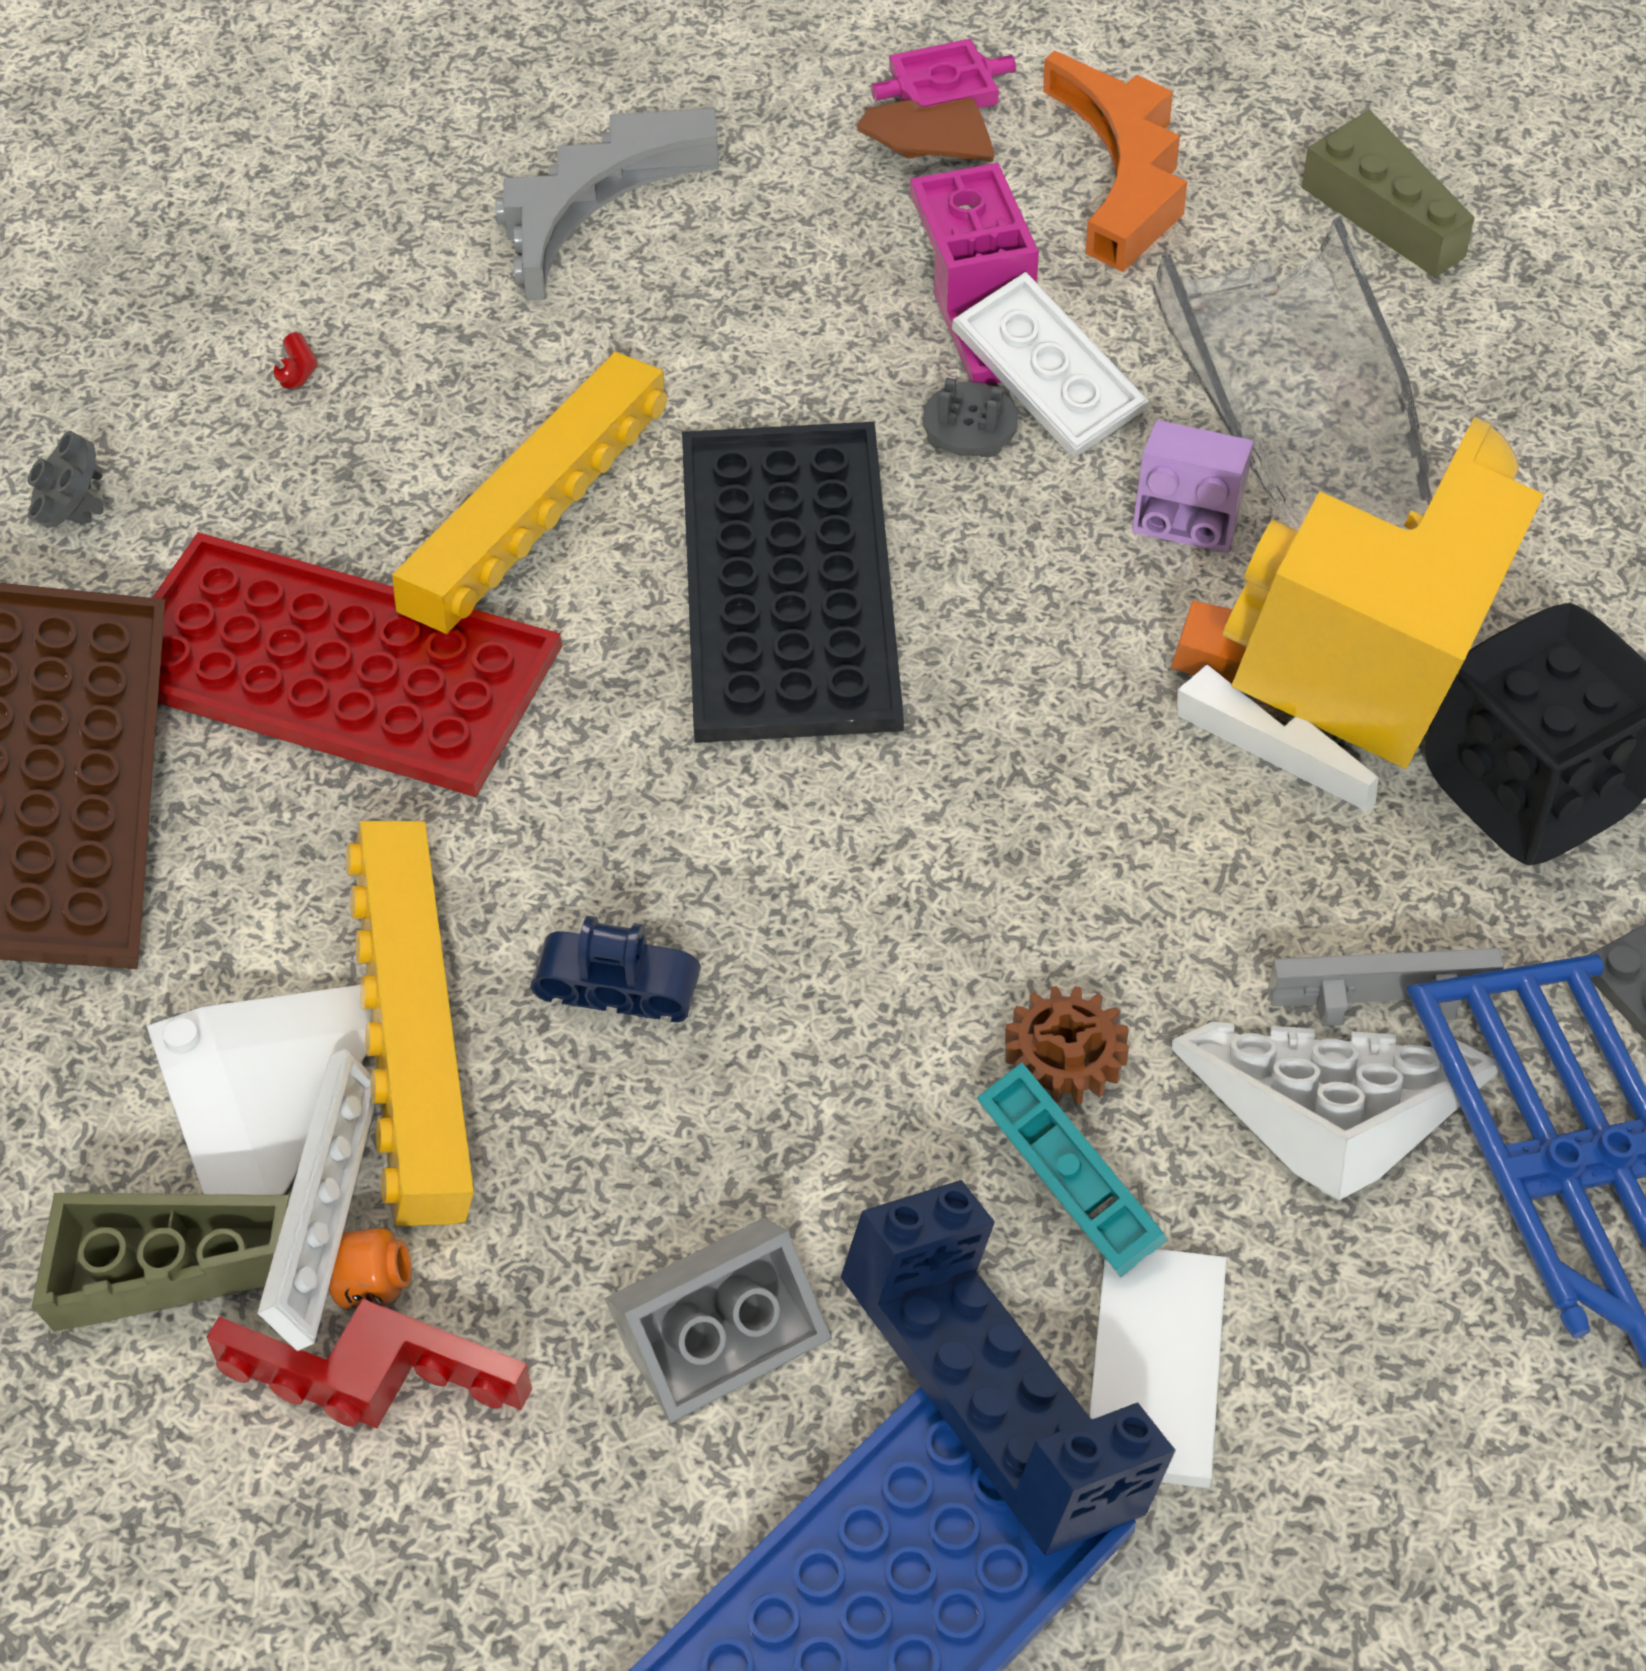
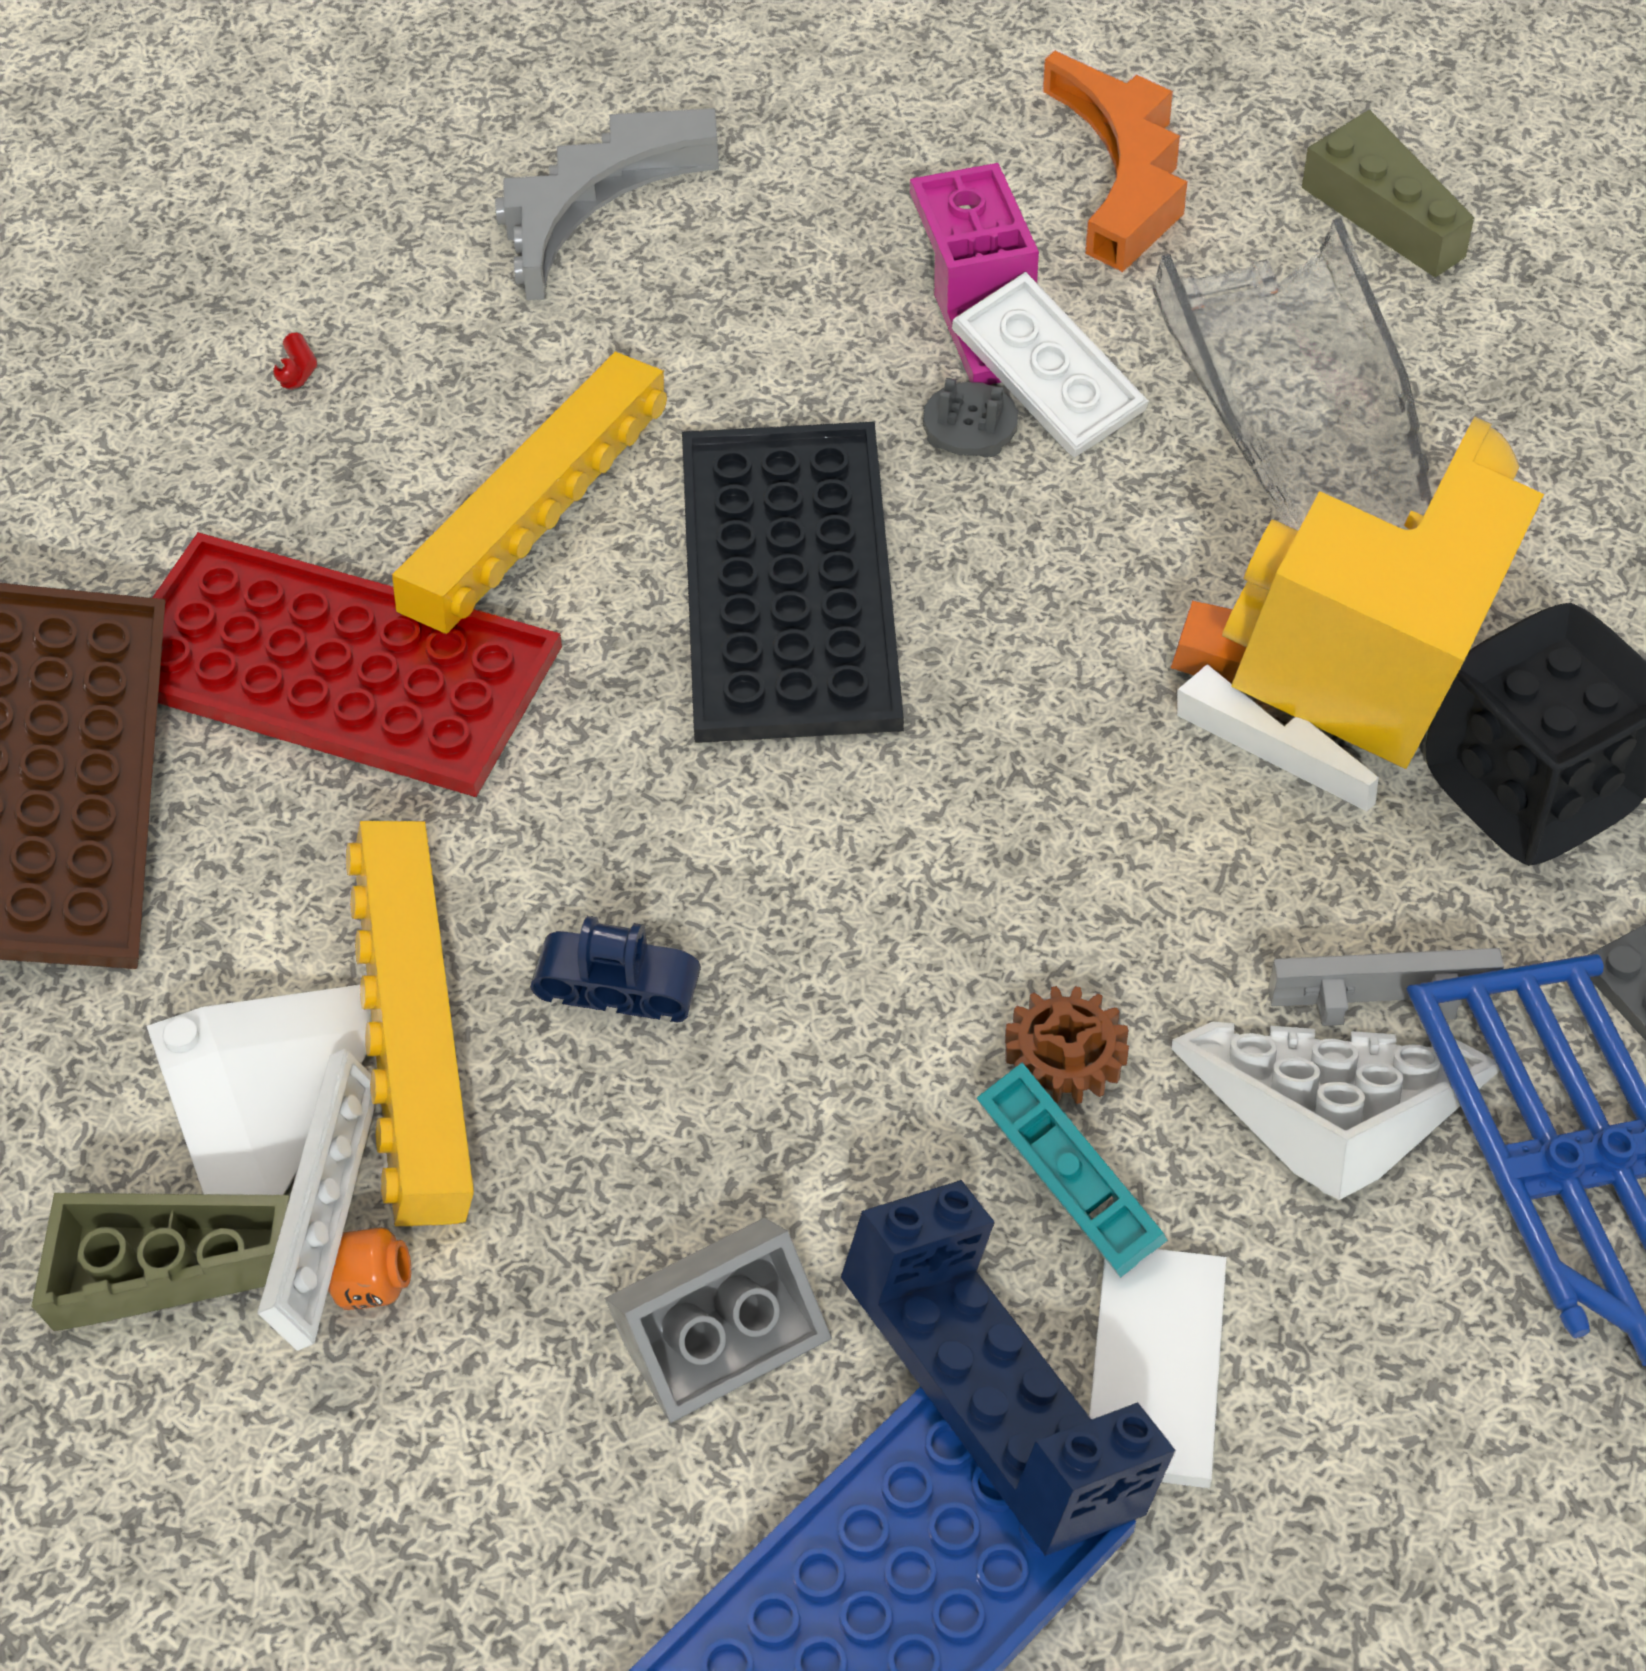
(63, 483): dark grey plate -> none
(369, 1365): red bracket -> none
(936, 130): dark orange panel -> none
(944, 75): dark pink plate -> none
(1191, 485): lavender slope -> none

